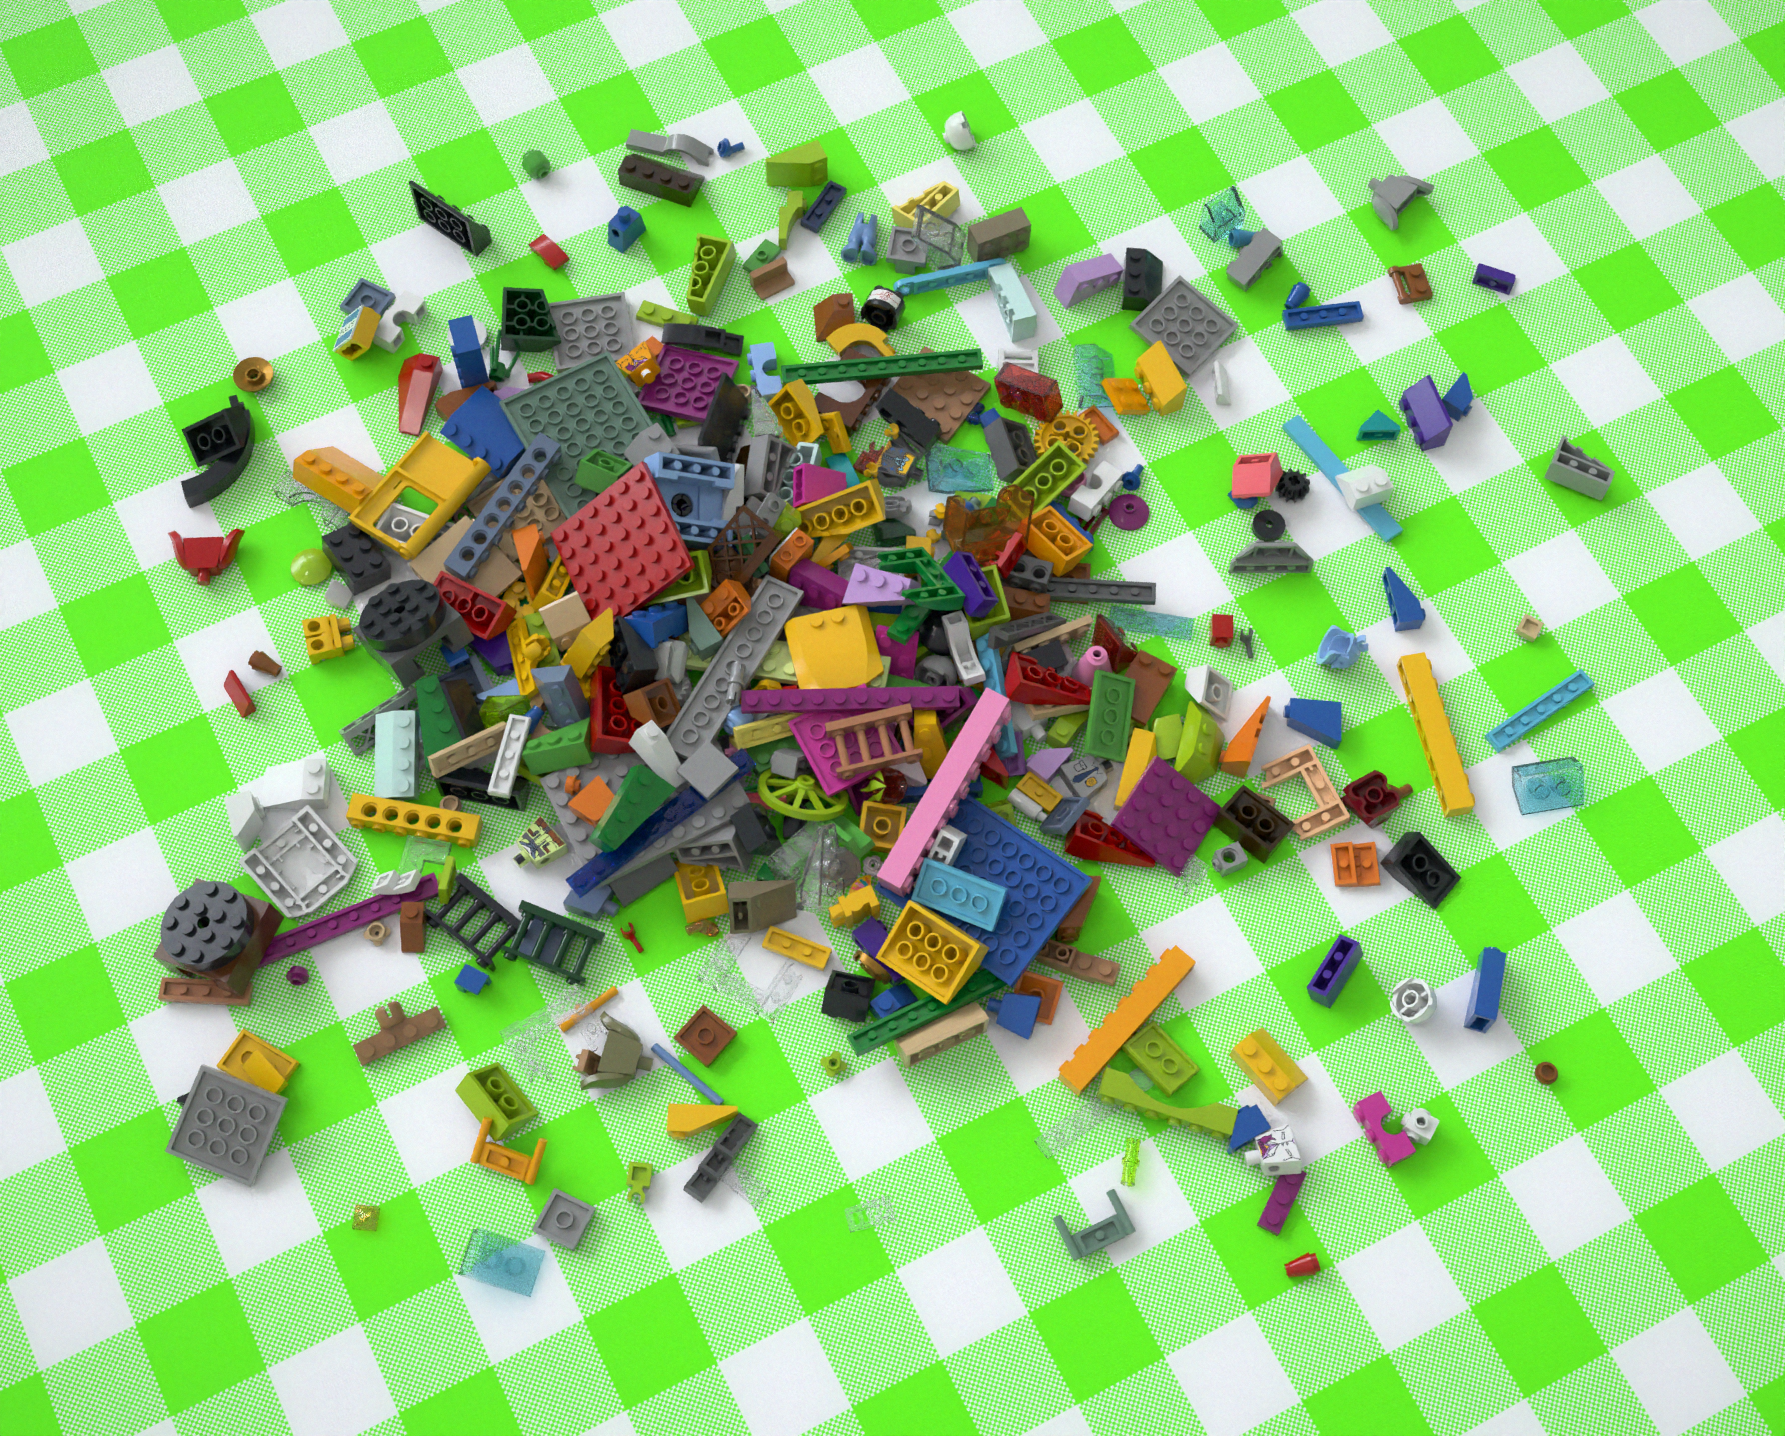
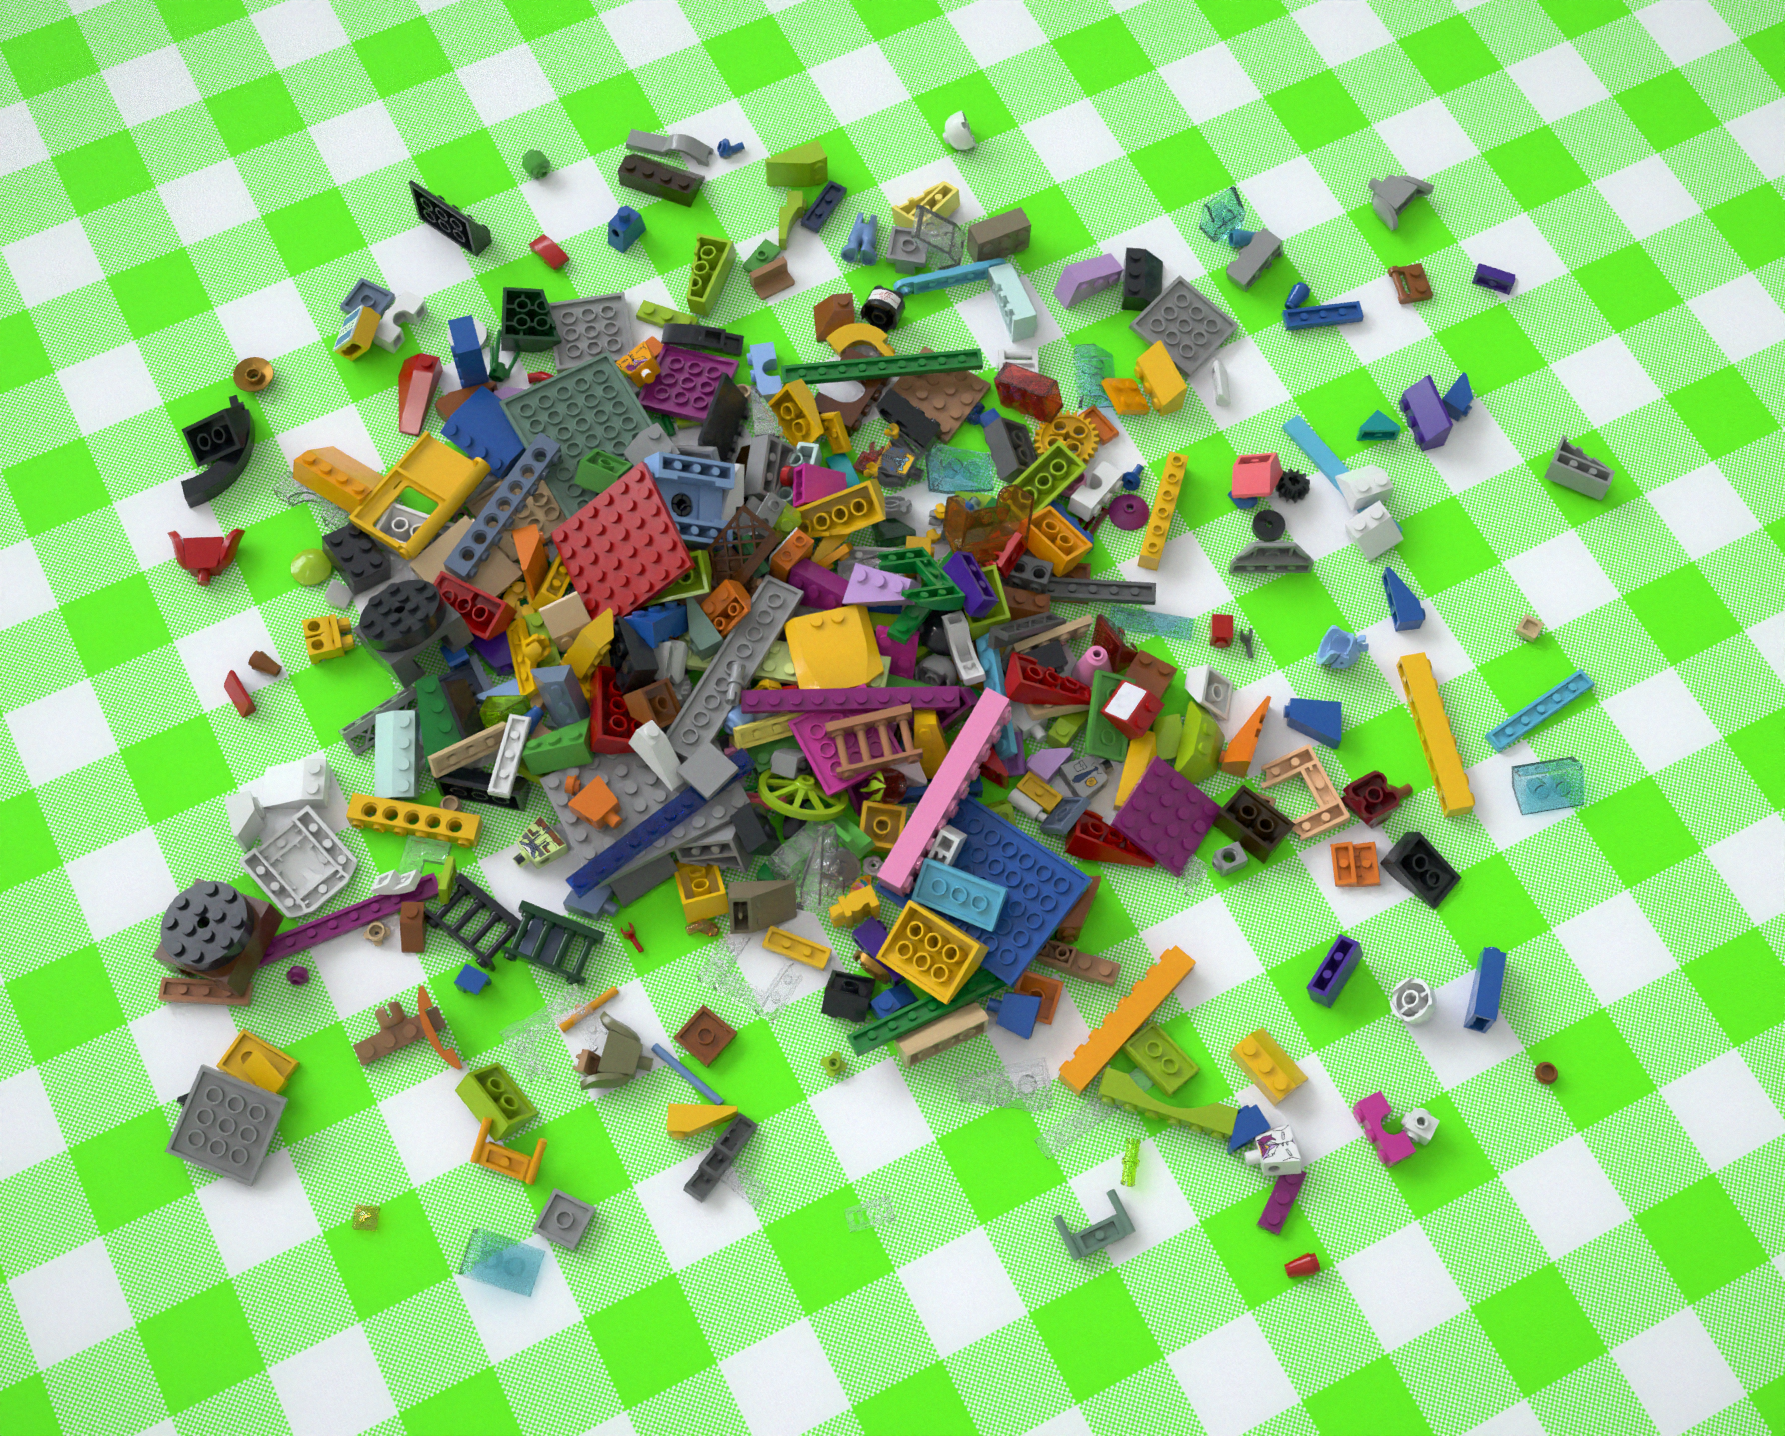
(423, 1004): none -> orange slope
(632, 804): green wedge -> none
(638, 1177): lime plate -> none
(786, 476): none -> red tile
(1014, 1085): none -> clear wedge
(1132, 709): none -> red slope
(1163, 511): none -> yellow brick
(1373, 531): none -> white slope

